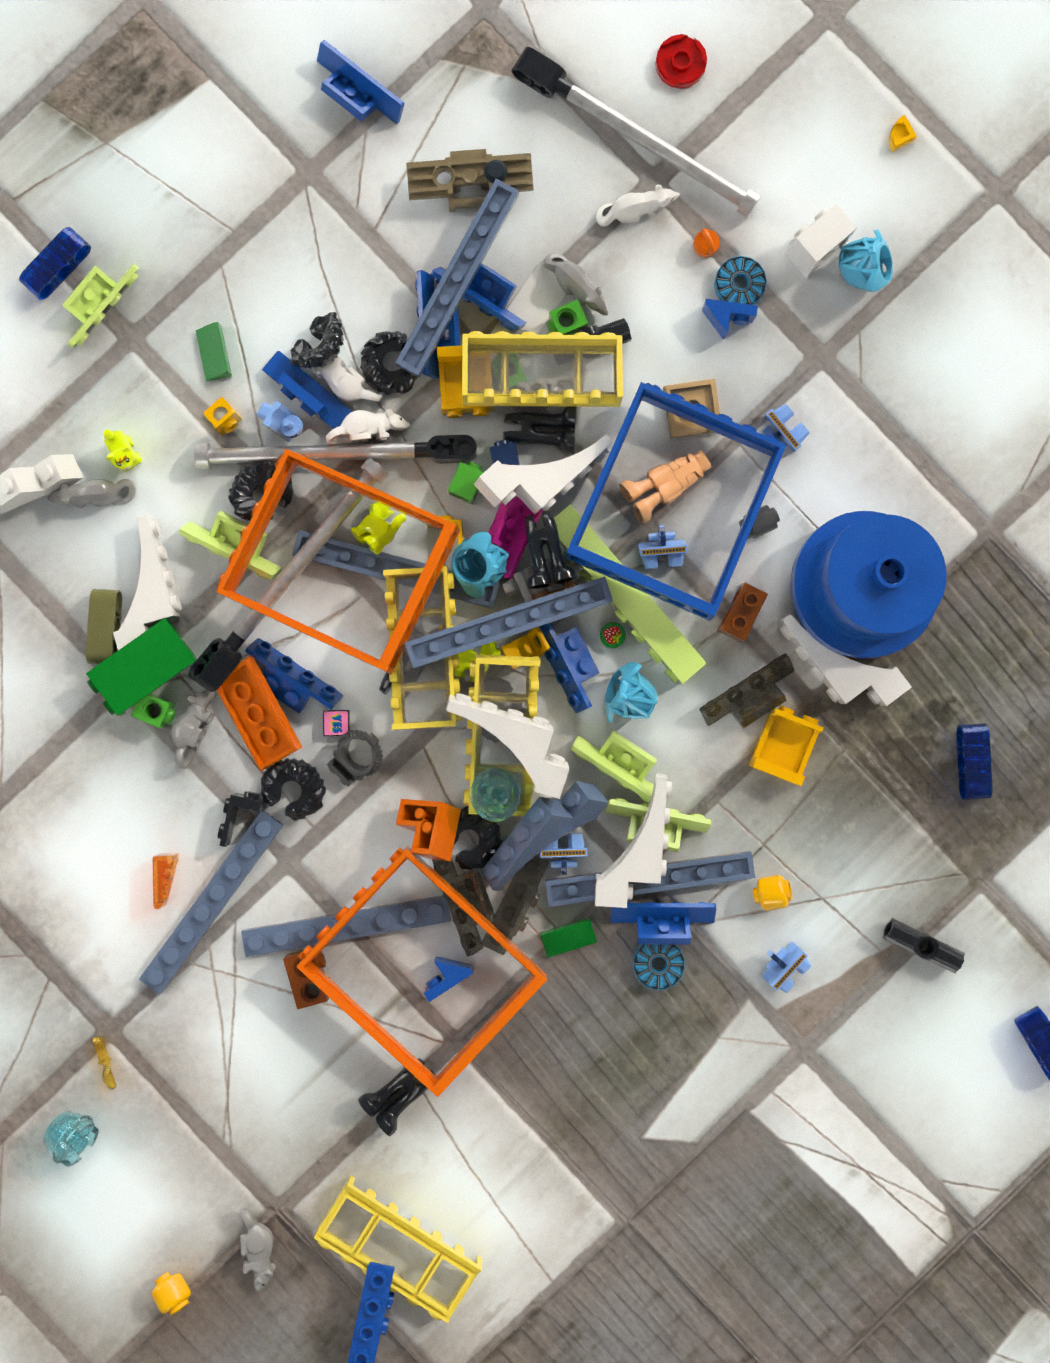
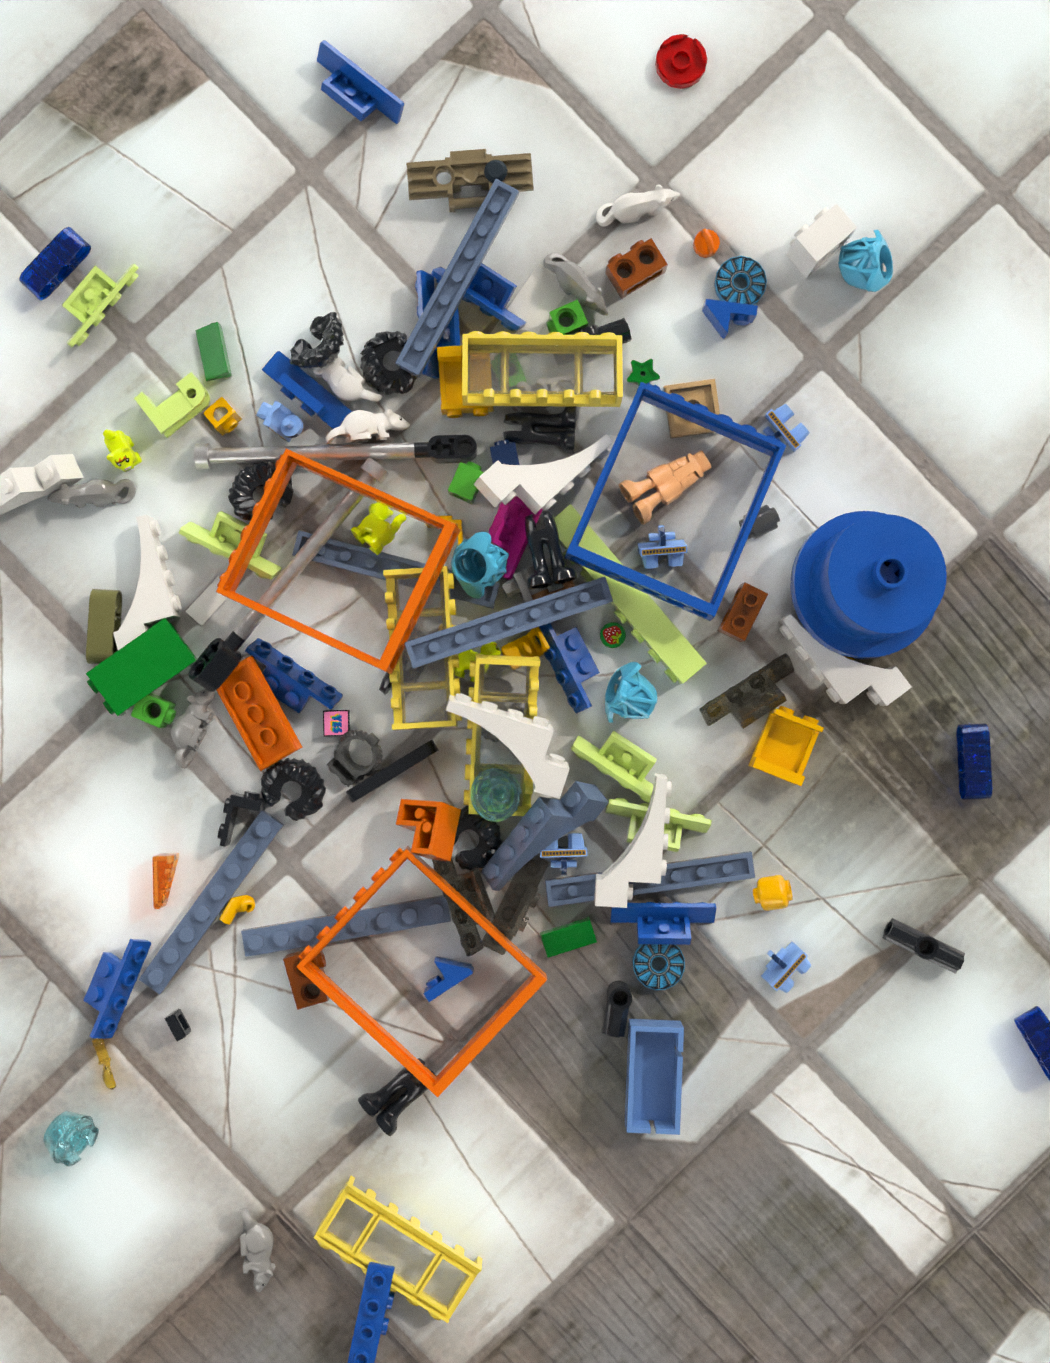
(113, 986): none -> blue bracket
(171, 1293): yellow head -> none
(177, 408): none -> yellowish green piece
(178, 1024): none -> black tile
(206, 603): none -> white sticker
(236, 905): none -> yellow arm
(392, 771): none -> black beam
(548, 78): flat silver piece -> none
(616, 1010): none -> black piece
(637, 368): none -> green plate
(640, 273): none -> dark orange brick
(654, 1076): none -> medium blue piece
(901, 134): yellow tile -> none

